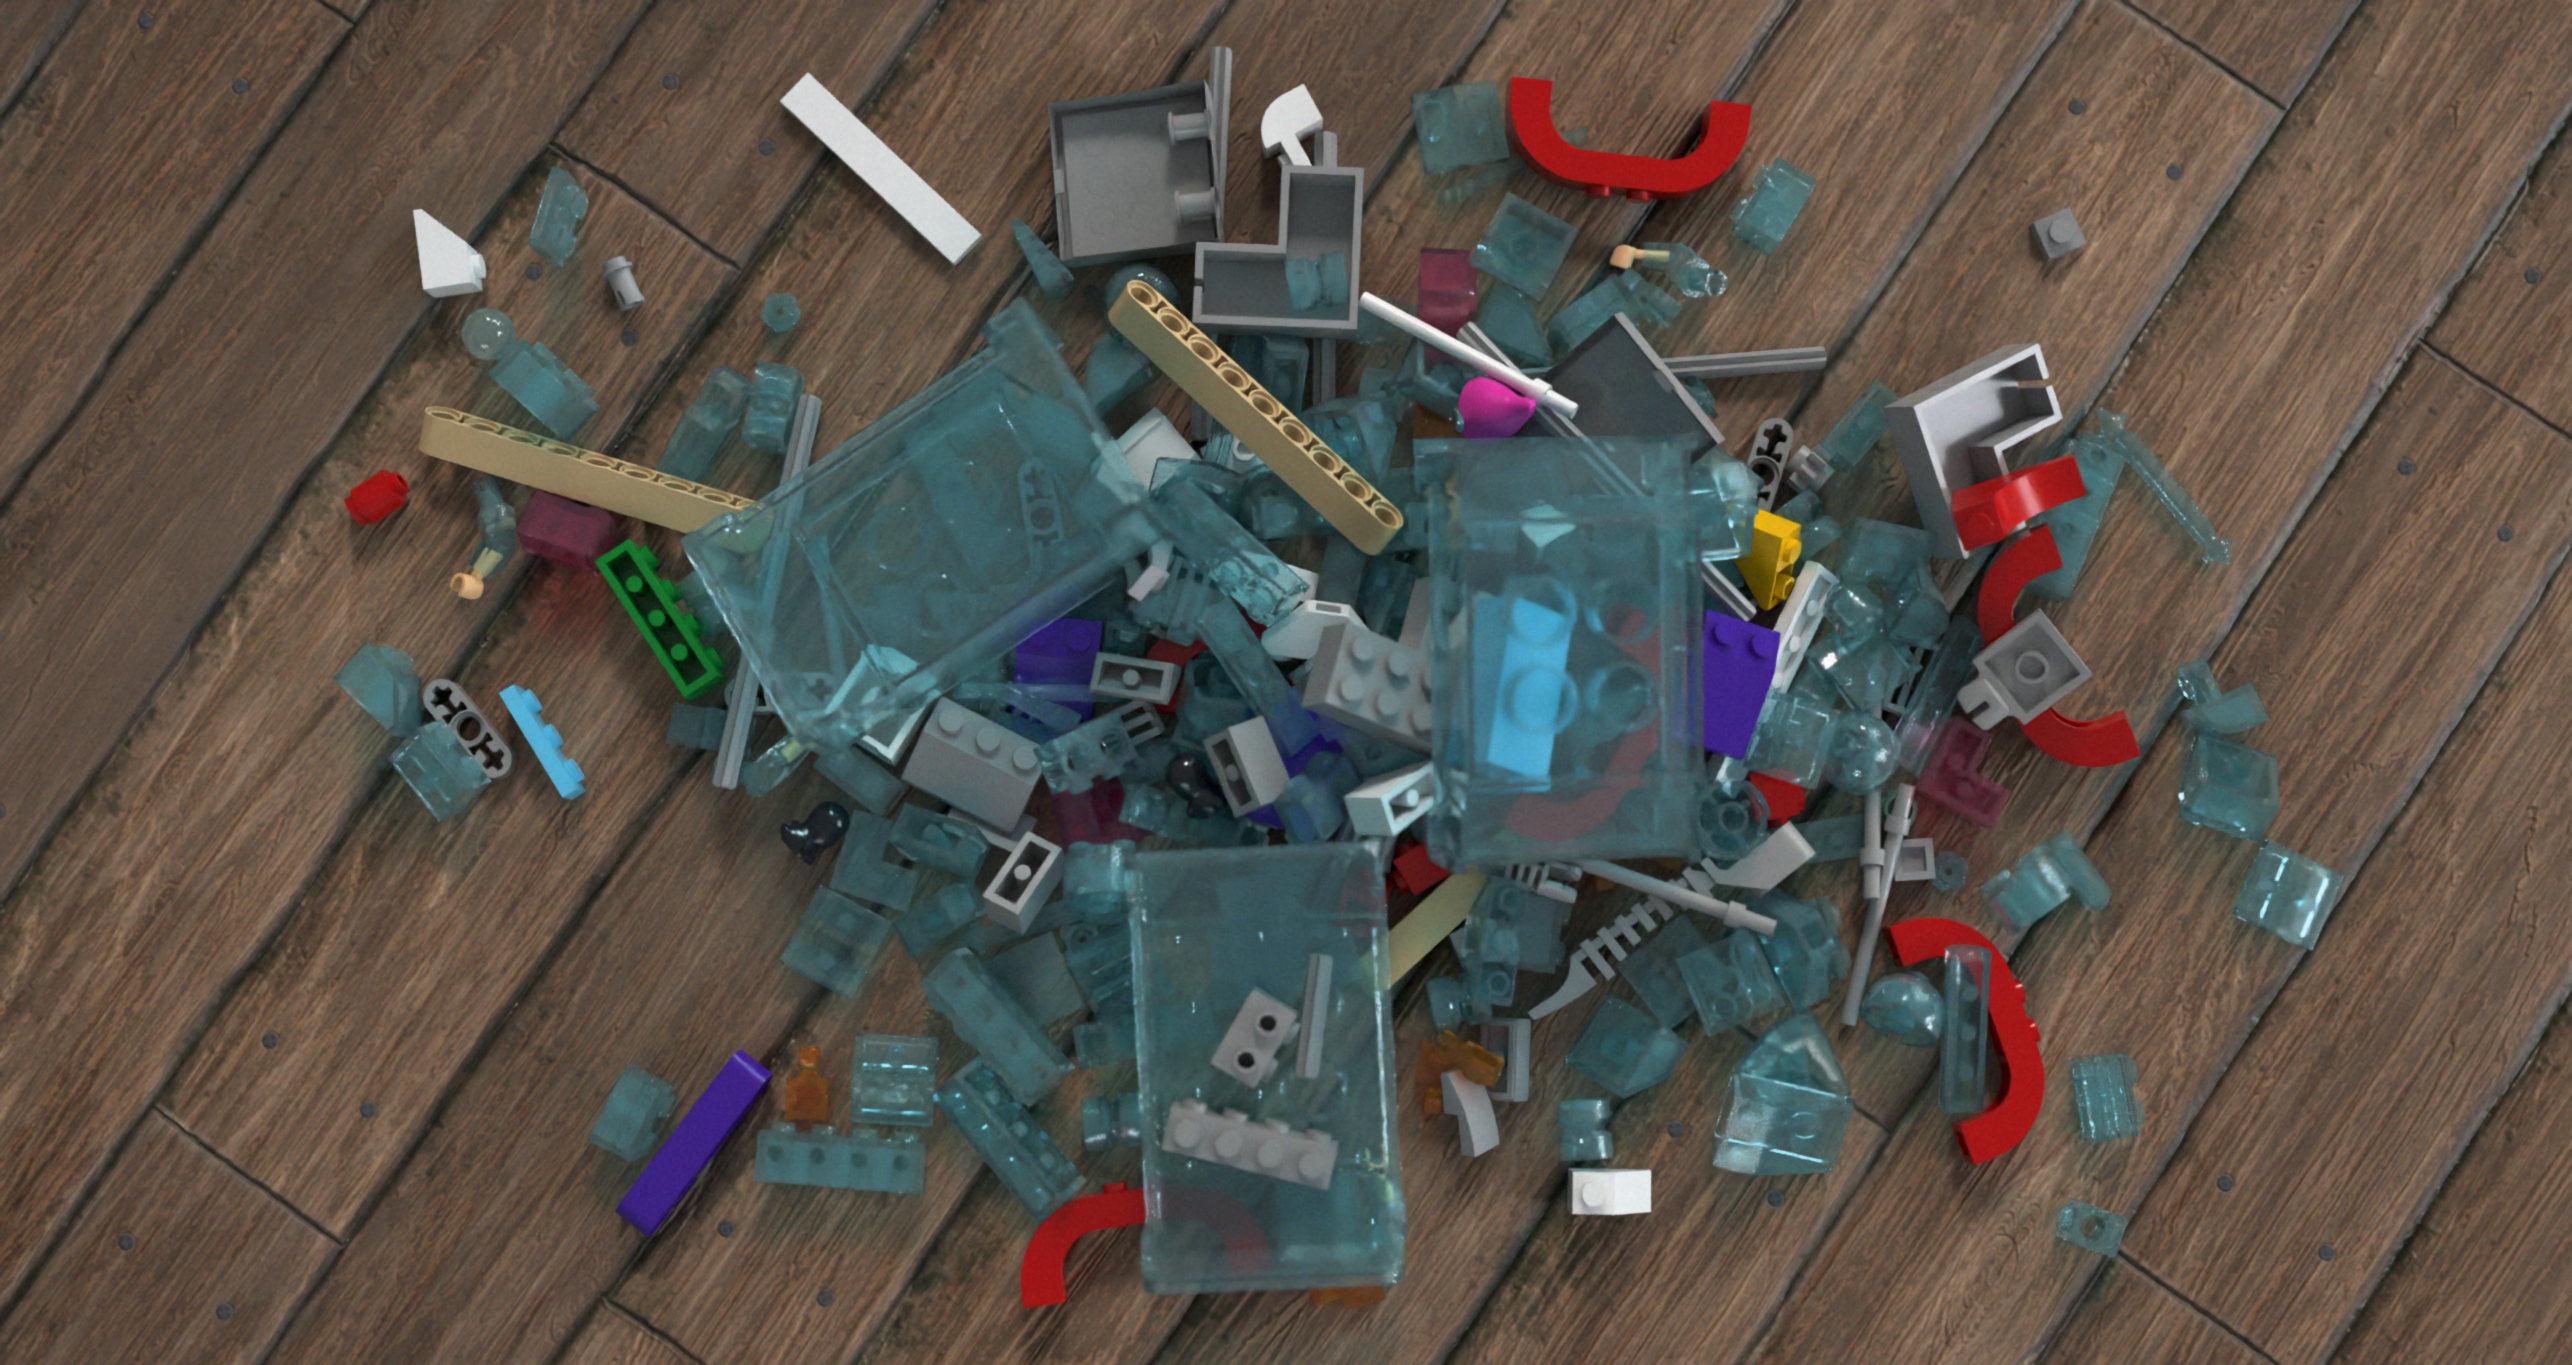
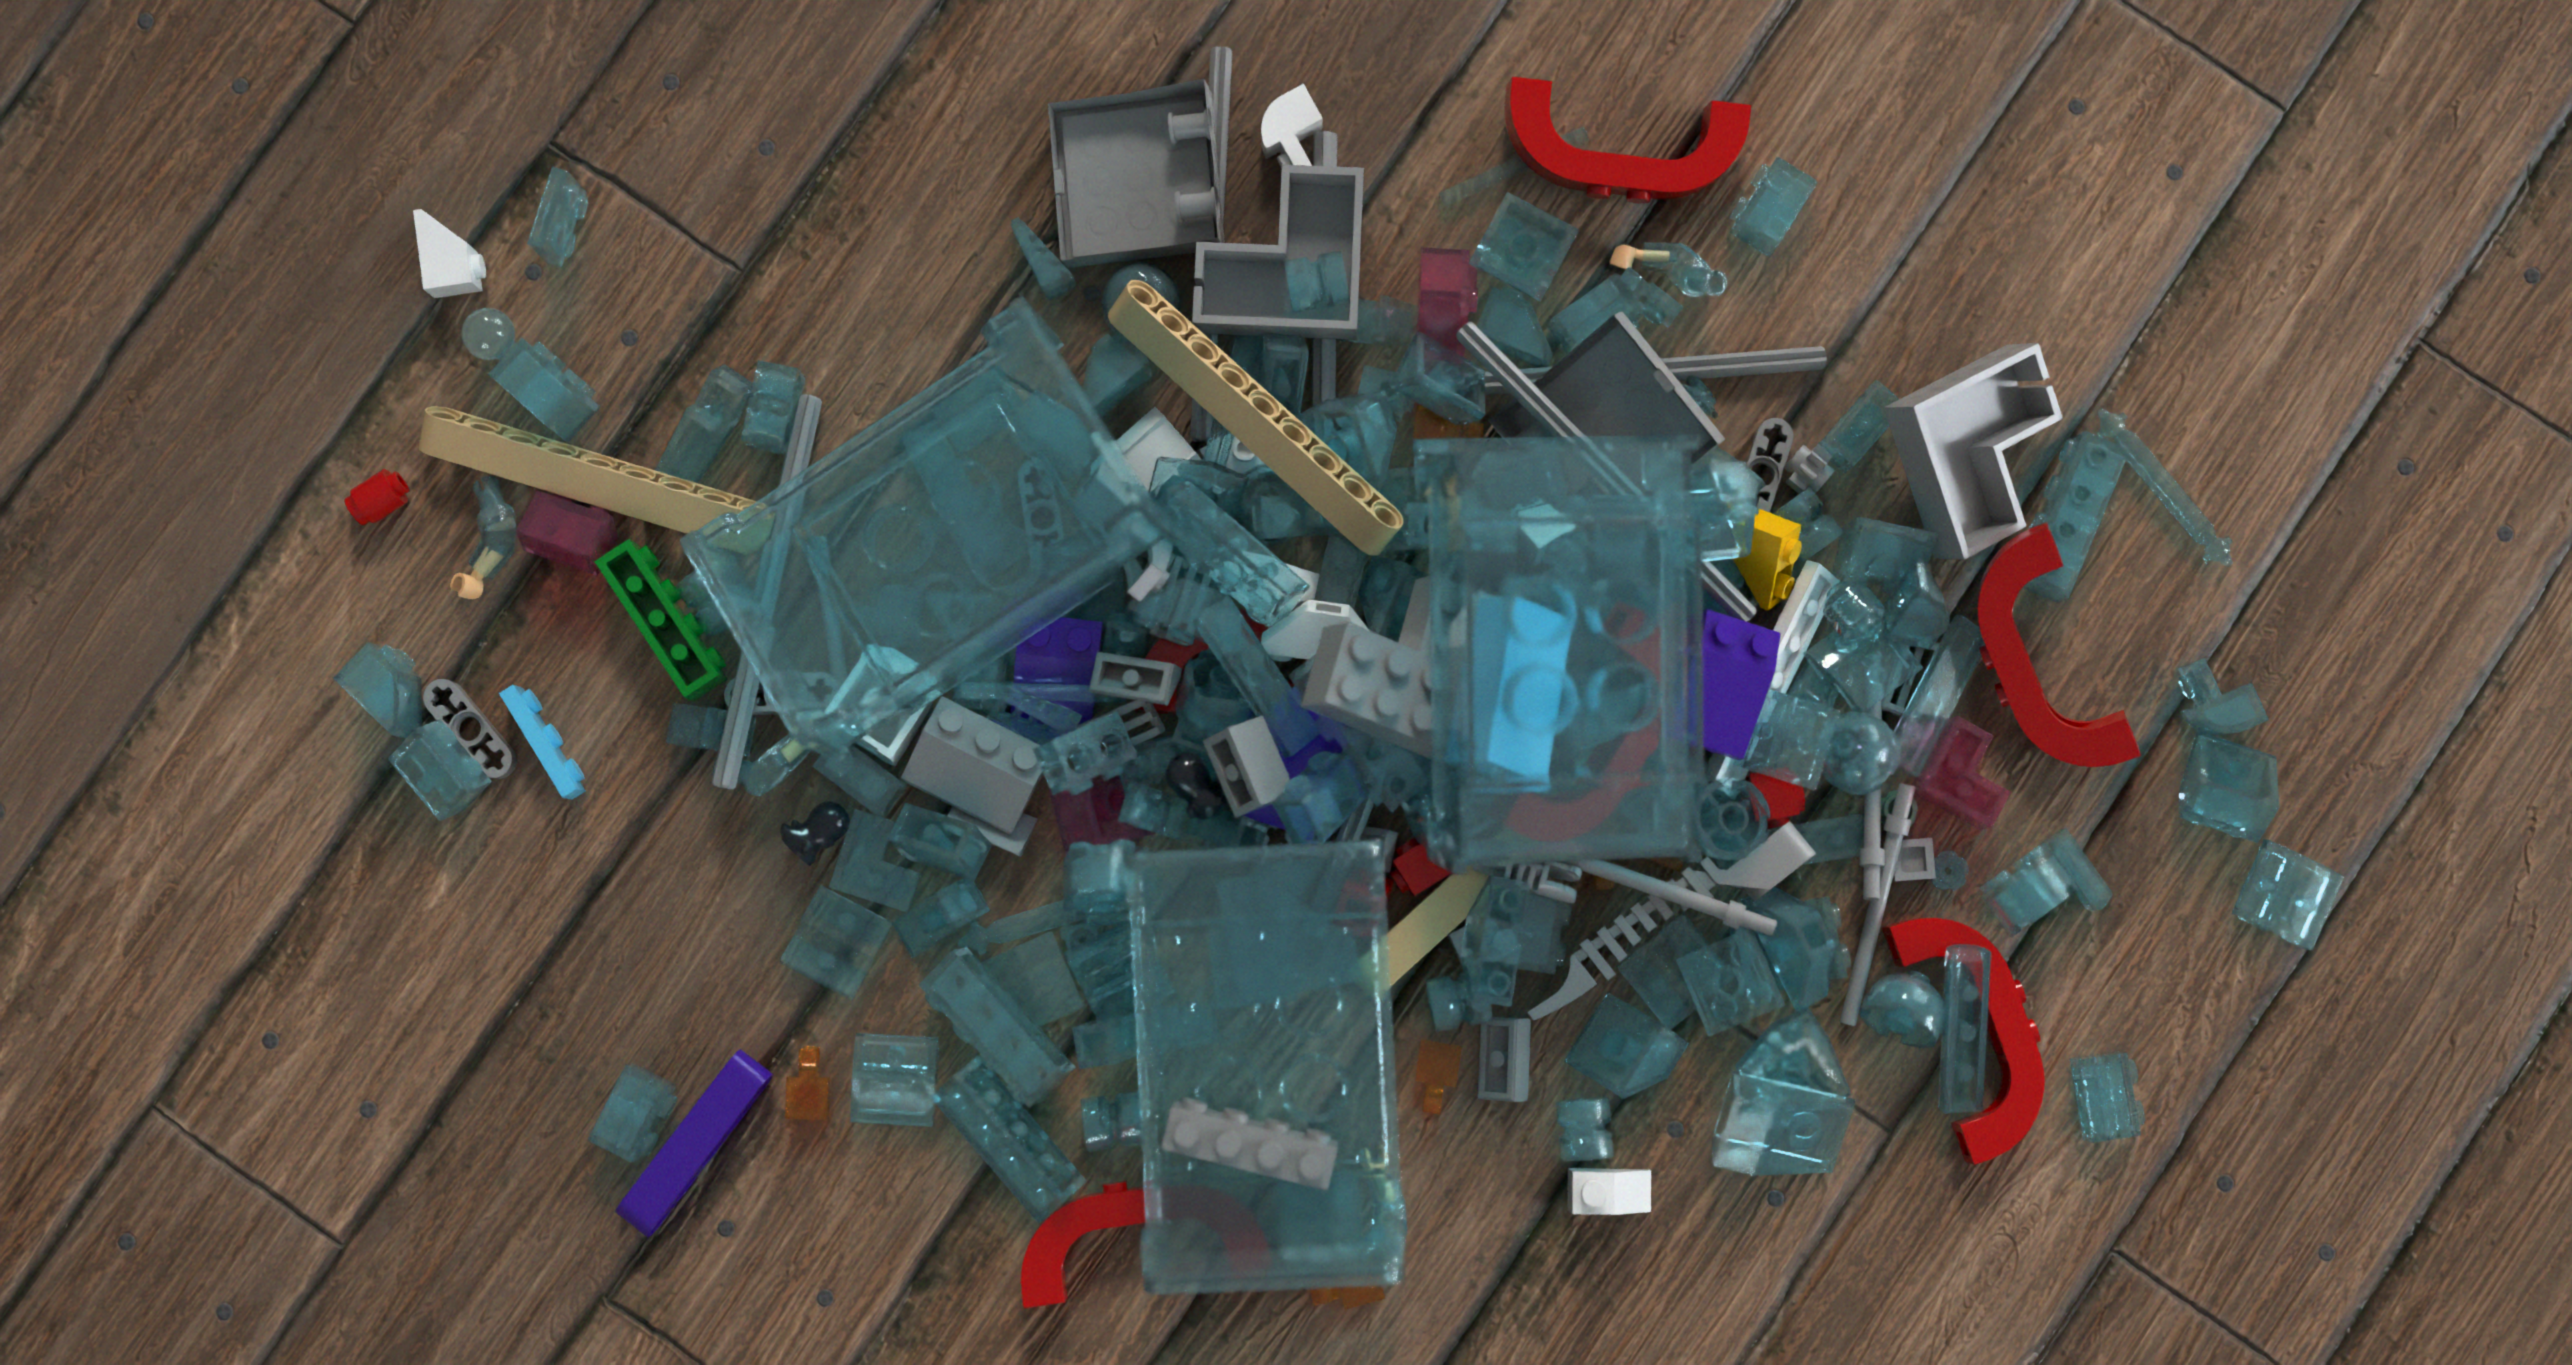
(622, 283): light grey pin -> none
(780, 322): clear light blue plate -> none
(841, 1160): clear light blue brick -> none
(881, 169): white tile -> none
(1024, 883): light grey brick -> none
(1255, 1037): light grey brick -> none
(1313, 1016): light grey axle -> none
(1391, 800): white slope -> none
(1460, 127): clear light blue slope -> none
(1474, 1061): clear orange plate -> none
(1474, 1112): light grey slope -> none
(1490, 410): dark pink hat -> none
(1537, 390): white bar -> none
(1996, 506): red arch -> none
(2022, 673): light grey plate -> none
(2057, 234): light grey plate -> none
(2107, 1232): clear light blue brick -> none

